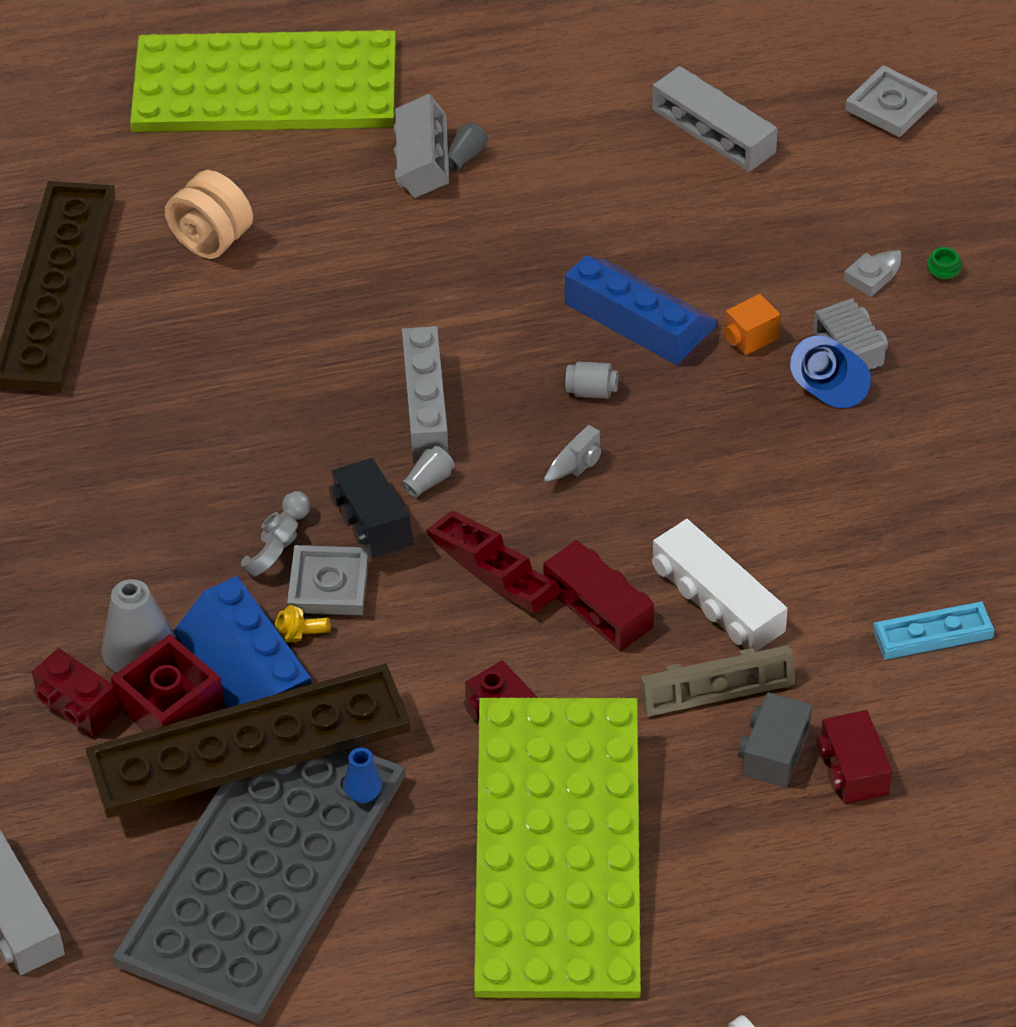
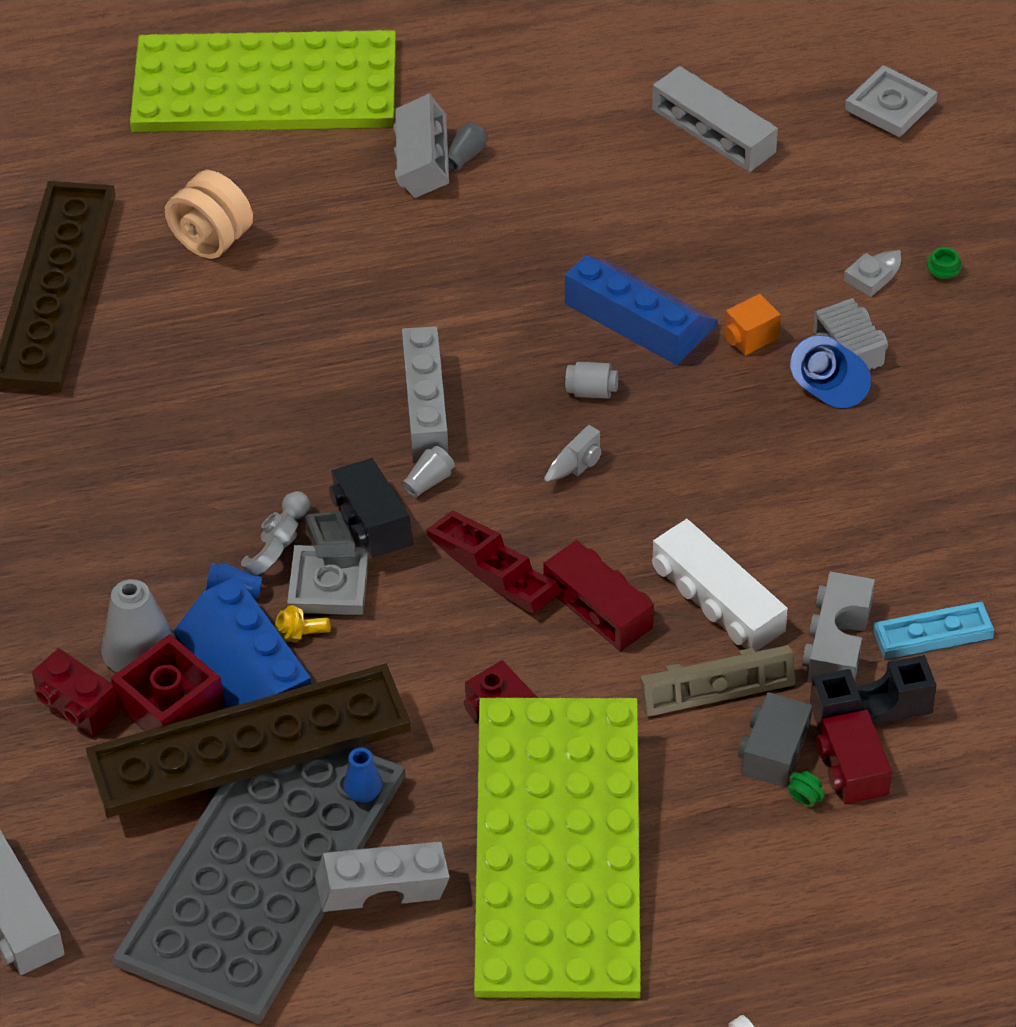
(224, 572): none -> blue cone
(329, 534): none -> dark grey tile
(354, 875): none -> light grey arch
(805, 788): none -> green plate
(843, 606): none -> light grey arch
(899, 694): none -> black arch

